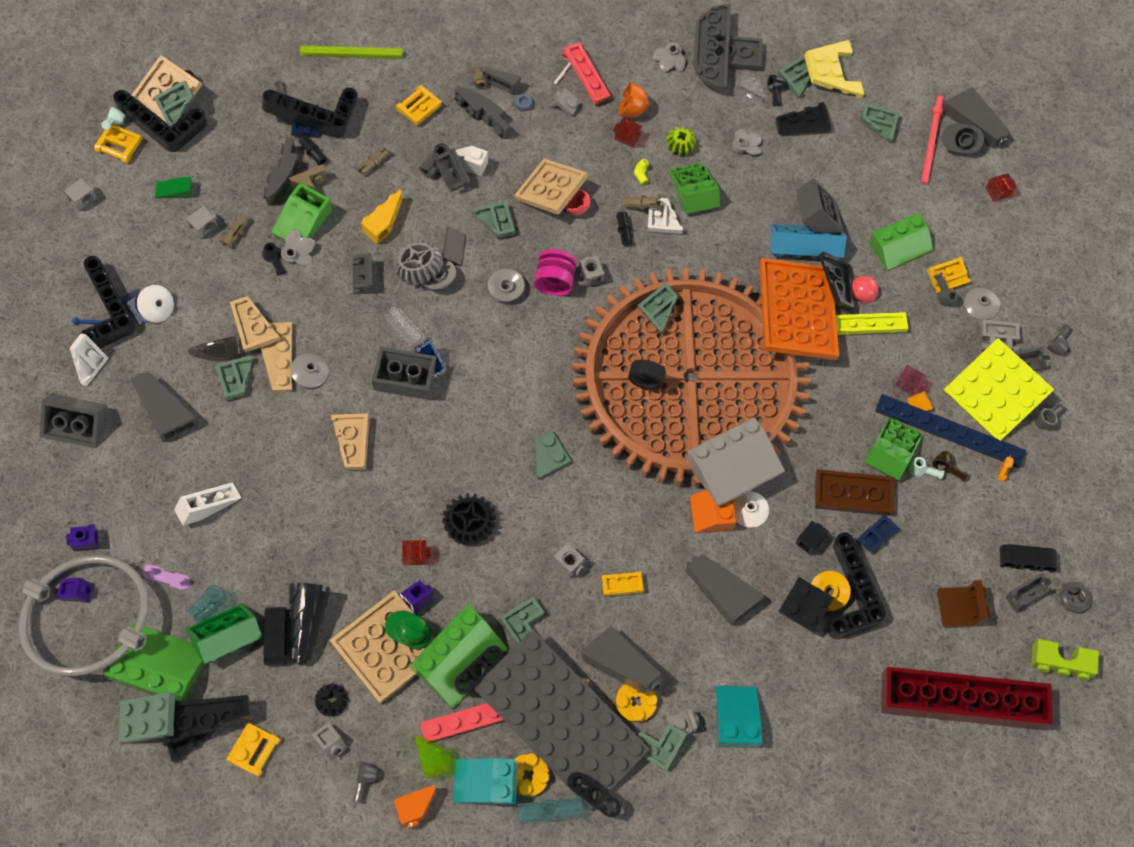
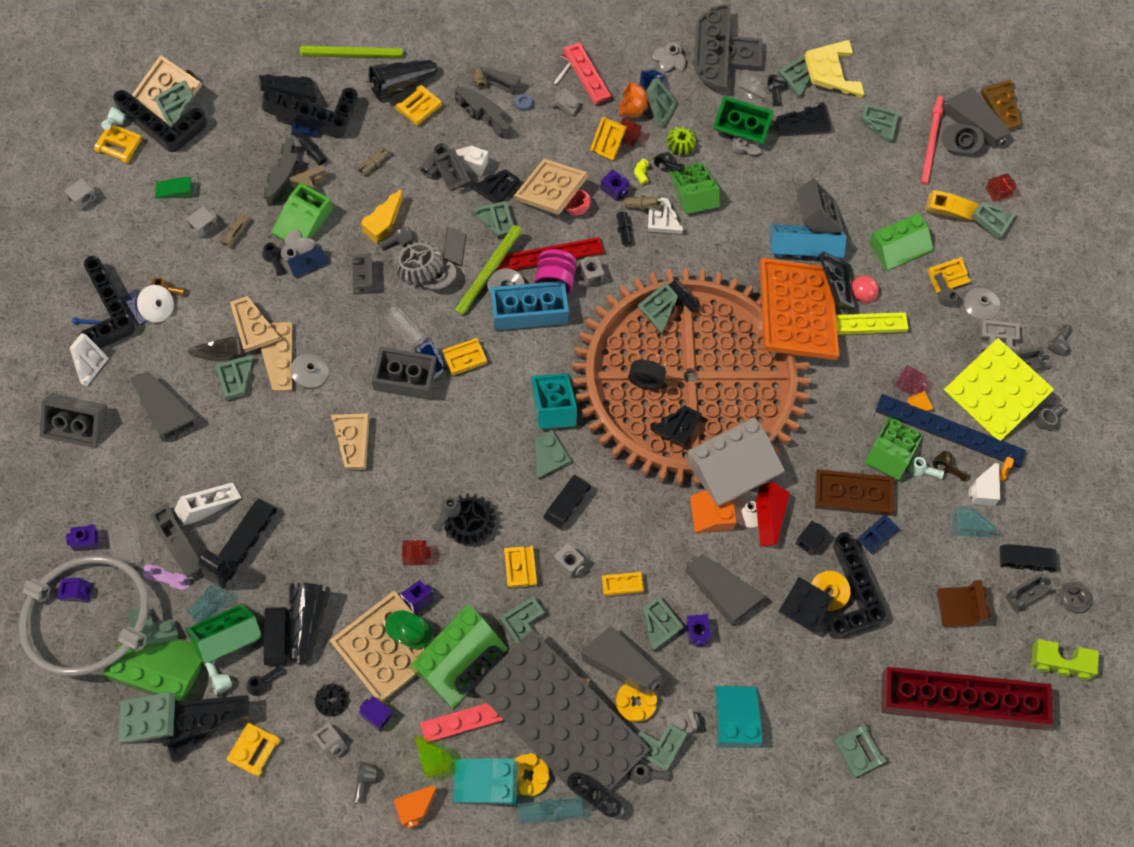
(155, 632): none -> sand green plate
(173, 290): none -> pearl gold bar
(176, 540): none -> dark grey slope
(220, 681): none -> light aqua bar
(223, 567): none -> black beam
(262, 686): none -> black bar
(295, 86): none -> black wing
(307, 261): none -> dark blue plate
(375, 713): none -> dark purple brick
(397, 77): none -> black cone
(402, 236): none -> dark grey bar
(447, 512): none -> dark grey bar
(464, 356): none -> yellow plate
(488, 270): none -> lime axle
(497, 186): none -> black wing
(520, 567): none -> yellow plate
(529, 258): none -> red tile
(529, 305): none -> dark azure slope
(554, 401): none -> teal slope
(566, 501): none -> black beam
(608, 138): none -> yellow plate
(615, 179): none -> dark purple brick
(648, 75): none -> clear blue slope
(648, 774): none -> dark grey bar
(660, 623): none -> sand green wing
(661, 102): none -> sand green wing
(667, 160): none -> black bar
(678, 426): none -> black wing
(684, 295): none -> black axle
(701, 622): none -> dark purple brick
(743, 120): none -> green slope
(770, 508): none -> red slope
(853, 753): none -> sand green plate
(950, 205): none -> yellow slope
(971, 523): none -> clear light blue slope
(986, 487): none -> white slope
(993, 218): none -> sand green wing
(1001, 100): none -> pearl gold wing

